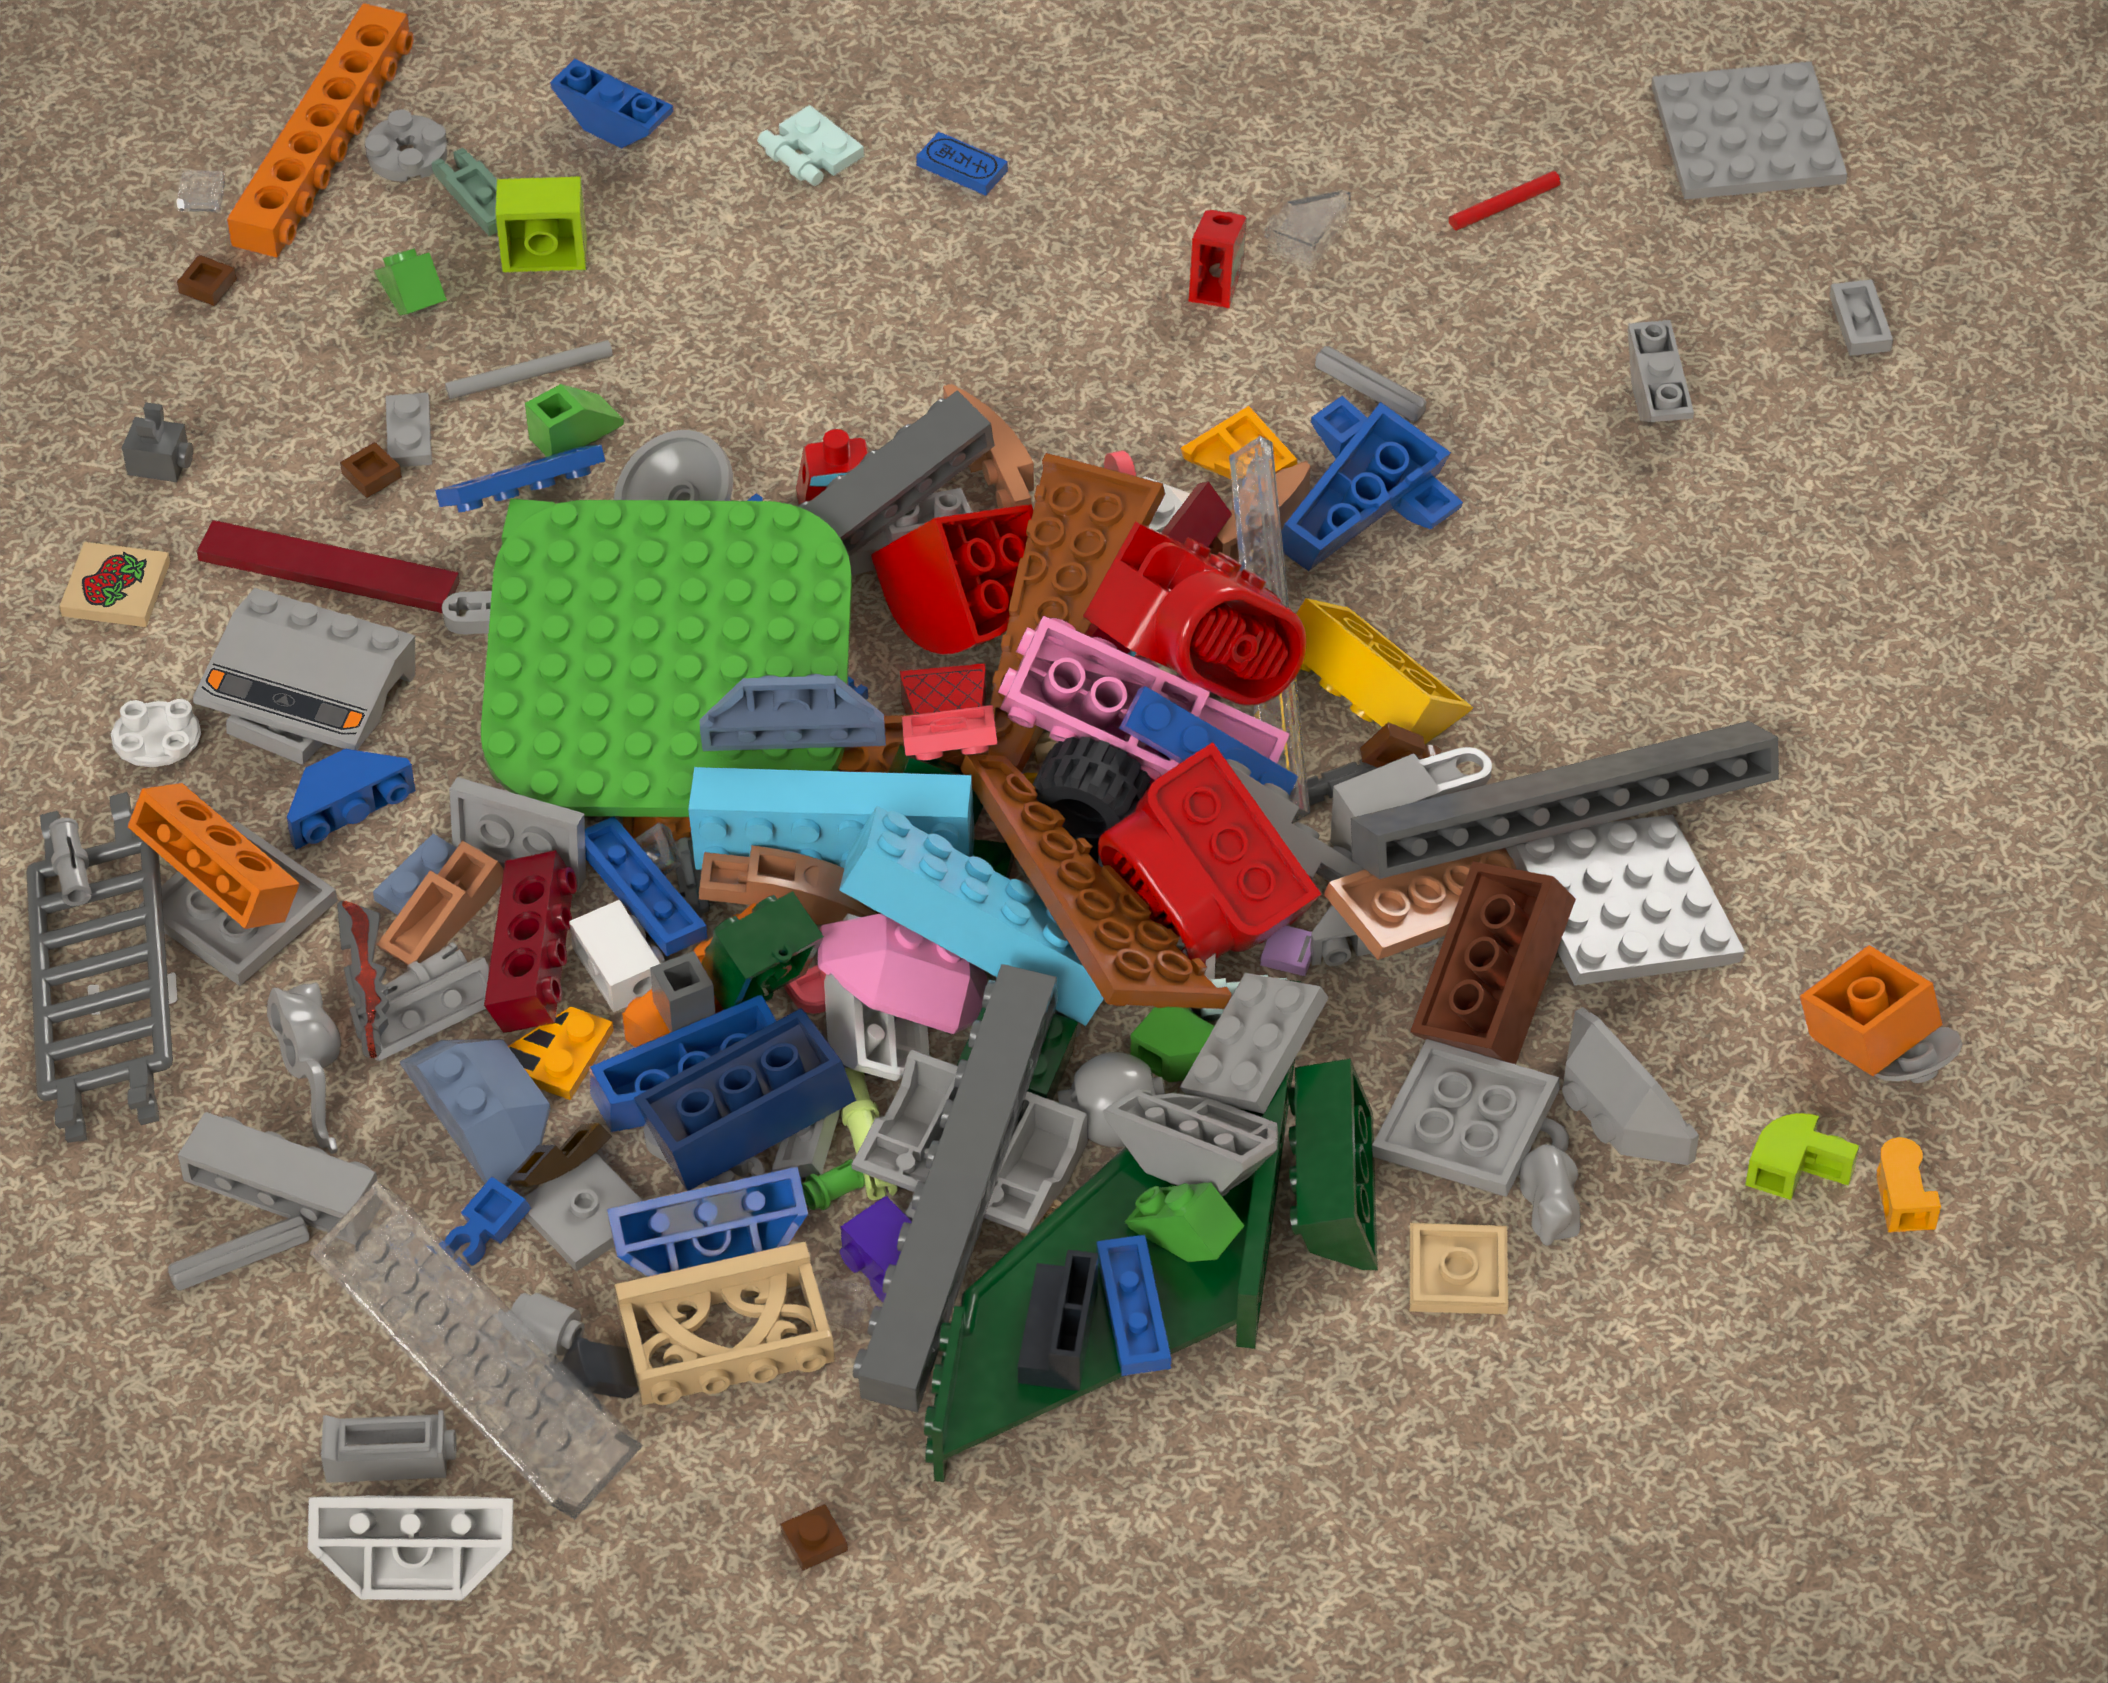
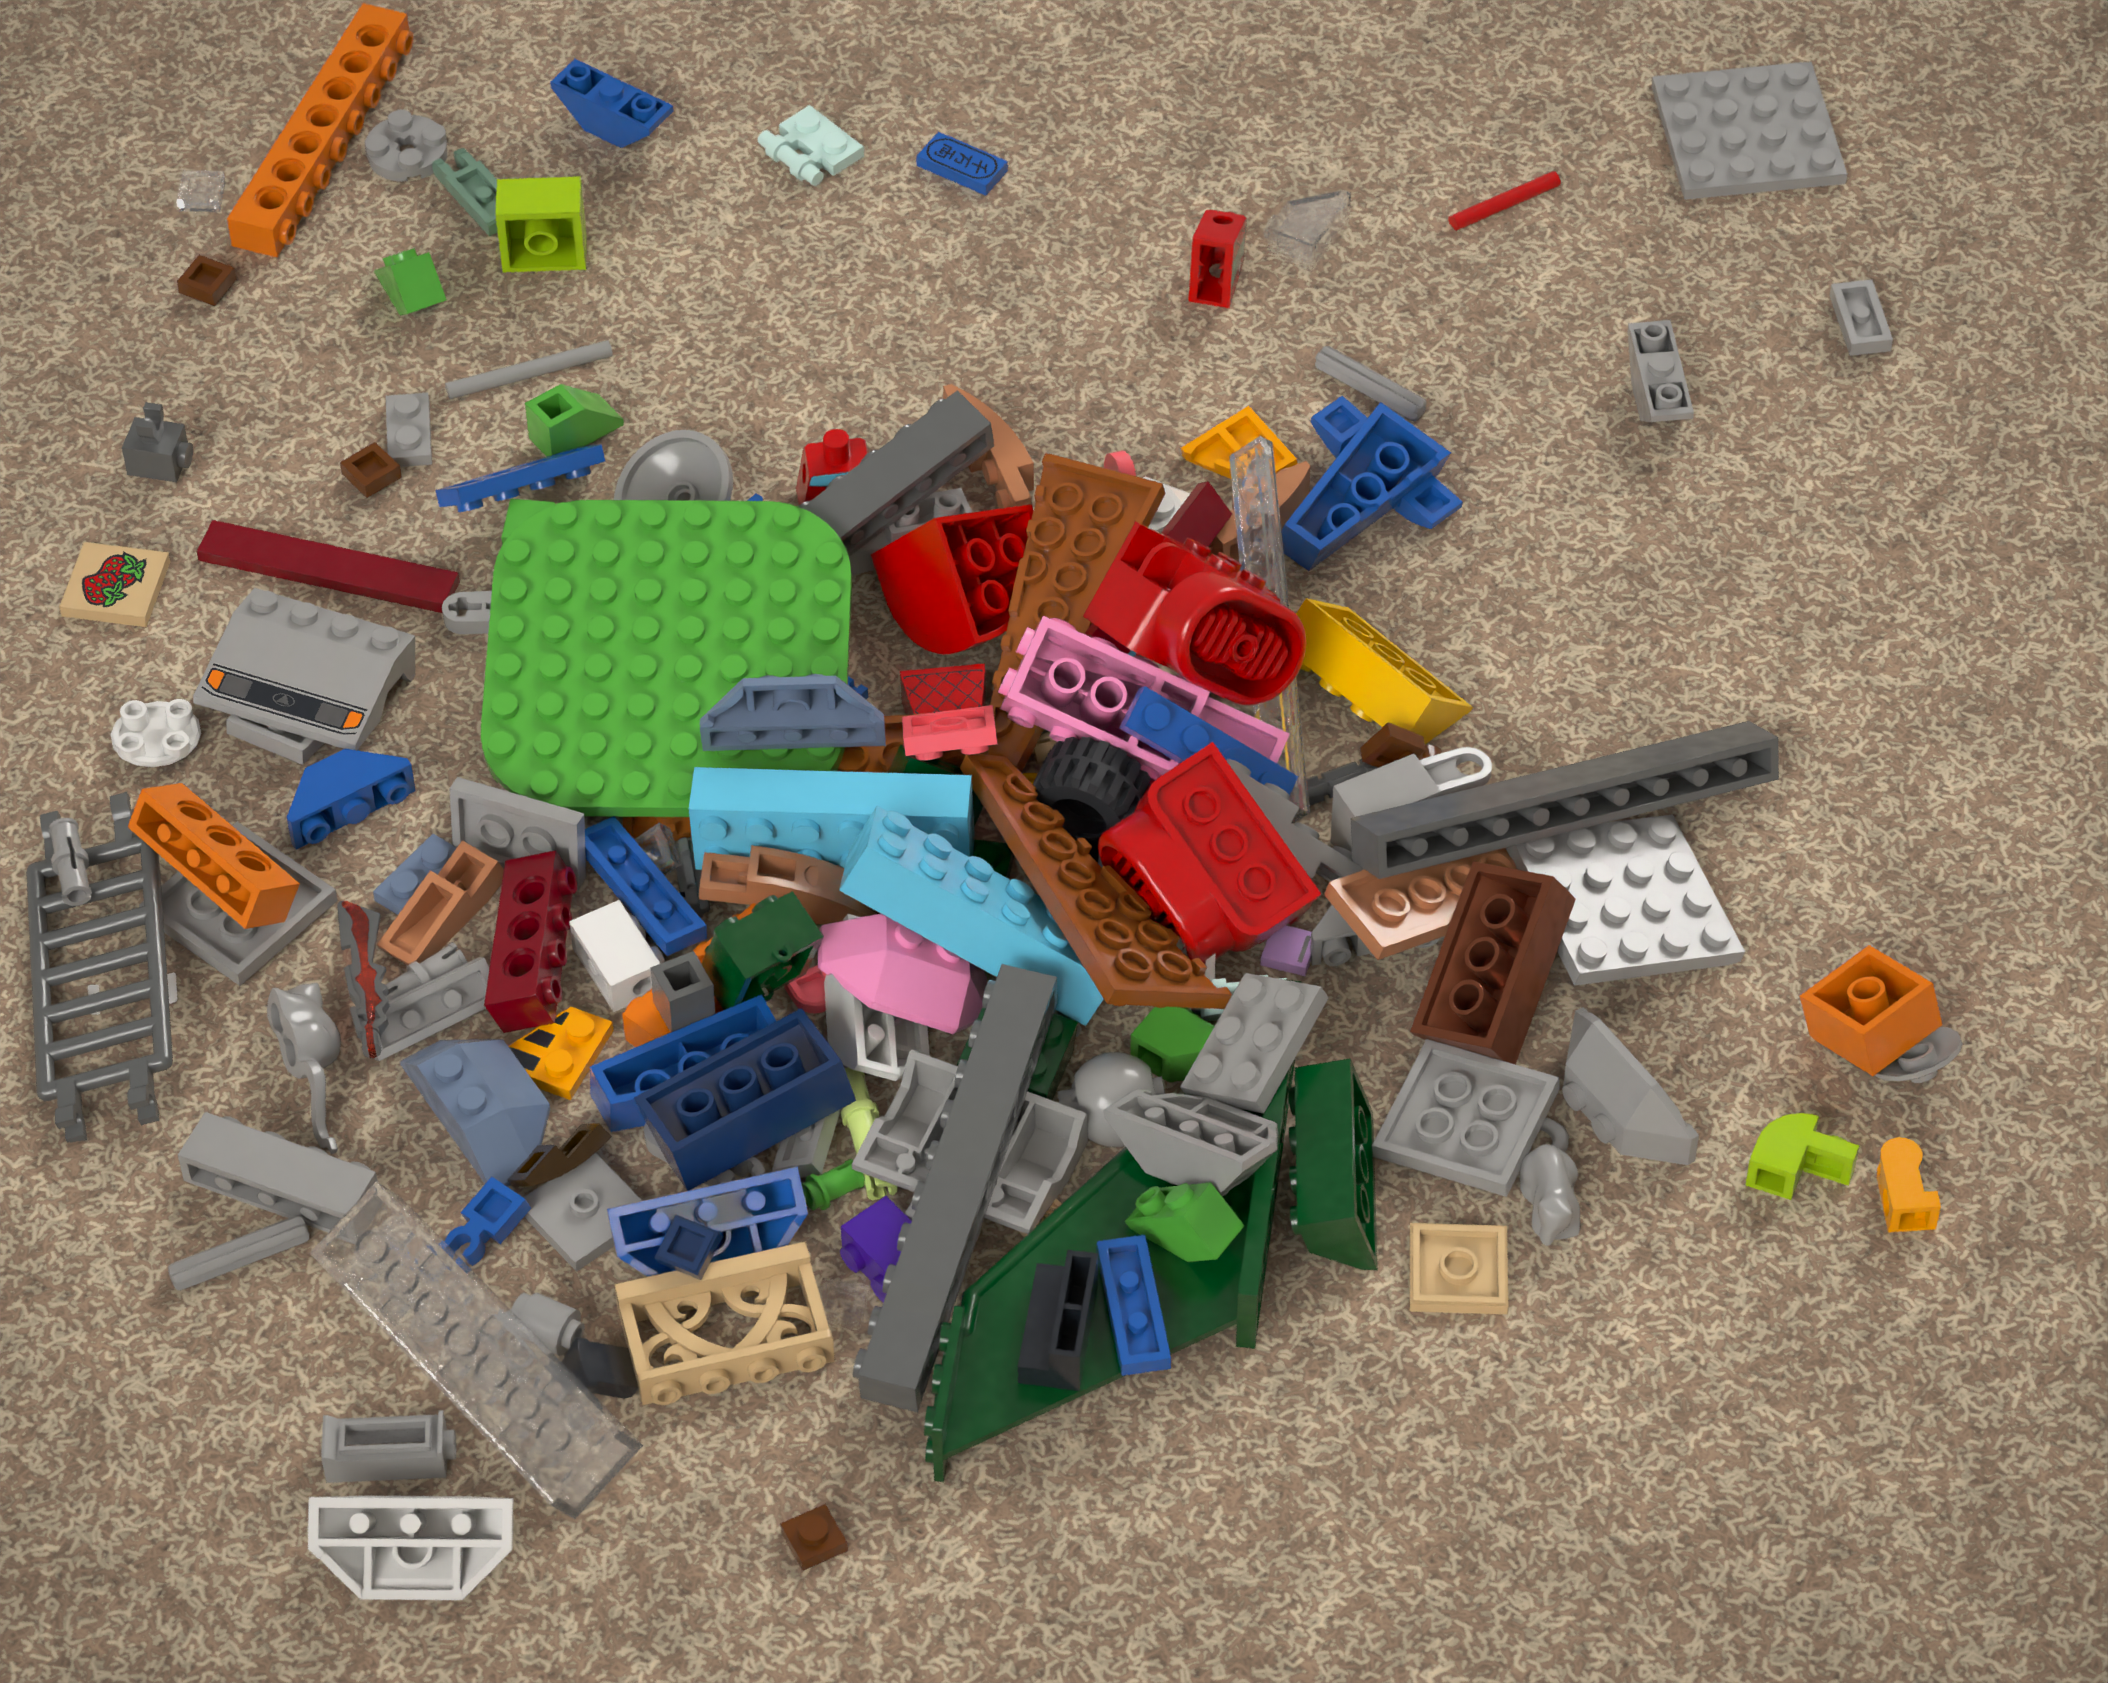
(688, 1247): none -> dark blue tile

